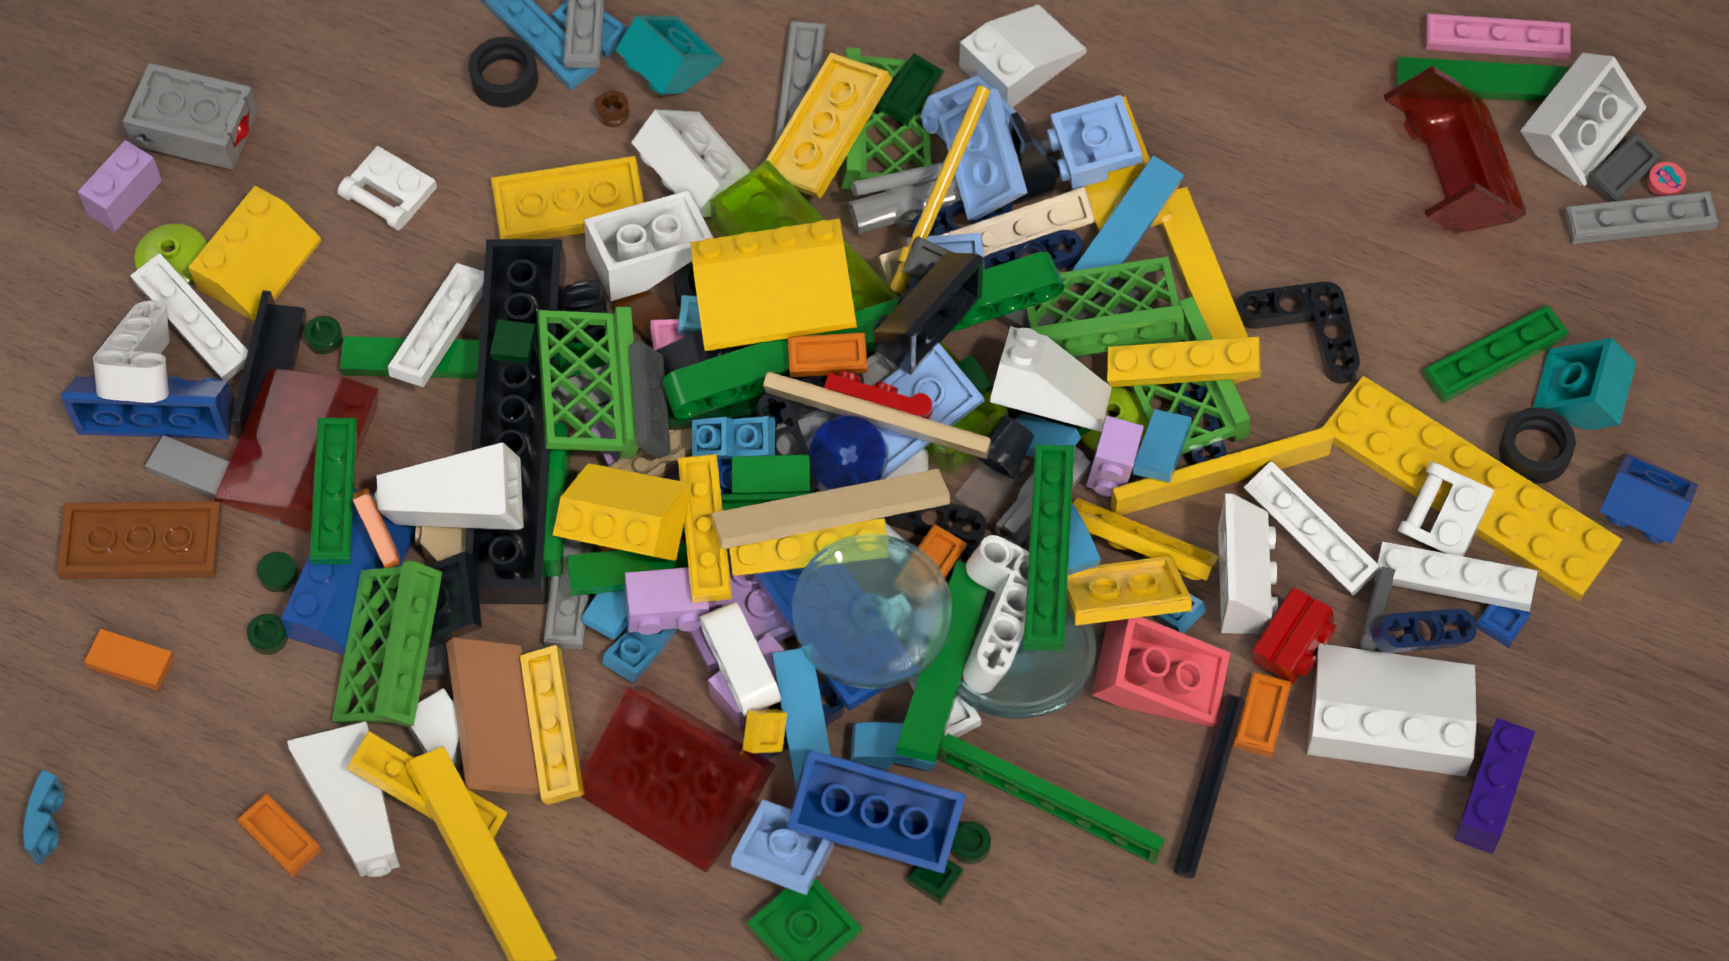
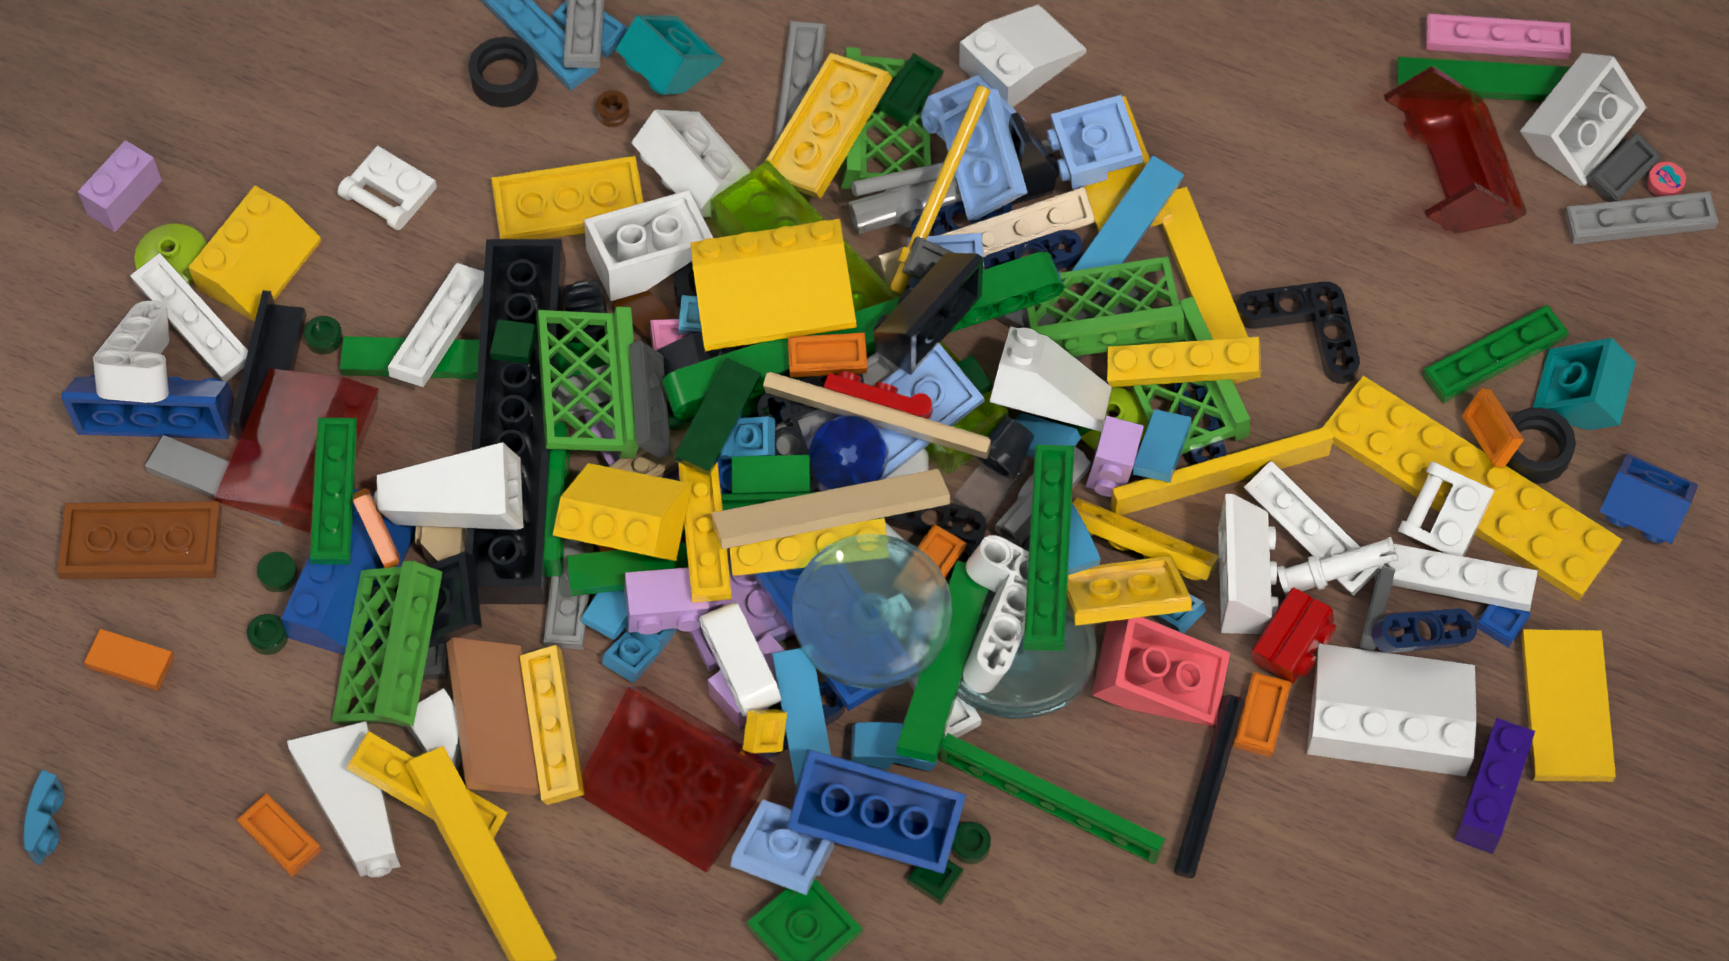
(190, 116): light grey piece -> none
(717, 416): none -> dark green tile
(1318, 572): none -> white pin
(1492, 427): none -> orange tile
(1568, 705): none -> yellow tile

